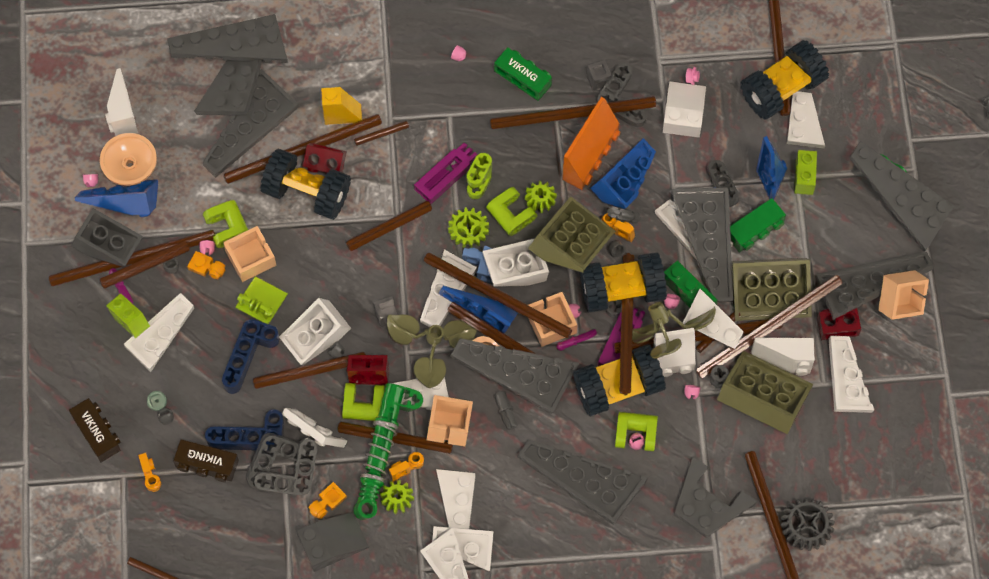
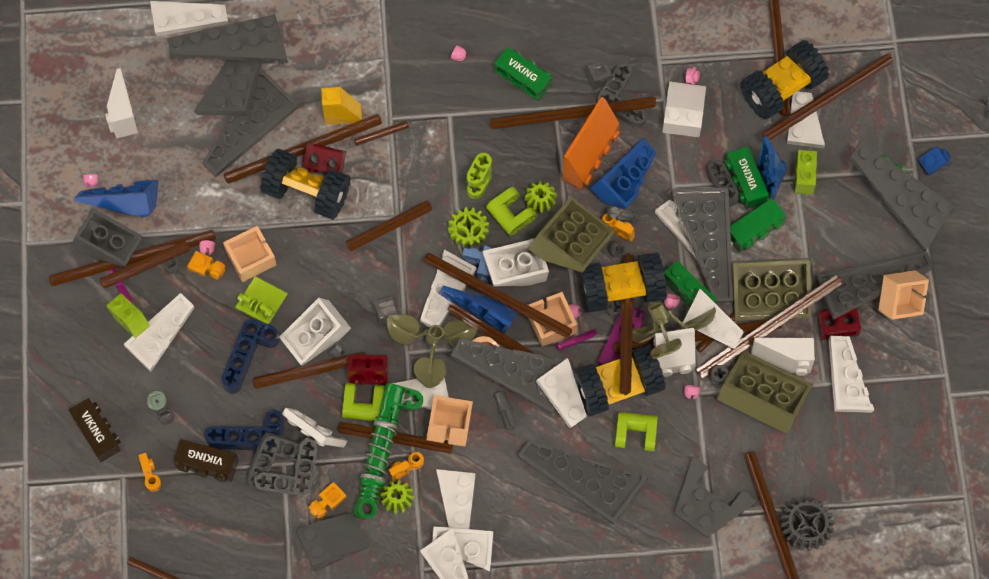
(124, 150): light nougat dish -> none
(182, 17): none -> white wing
(231, 213): lime connector -> none
(439, 180): magenta hinge -> none
(563, 393): none -> white wing
(637, 444): bright pink hinge -> none
(746, 178): none -> green brick
(828, 97): none -> reddish brown axle
(935, 160): none -> blue bracket

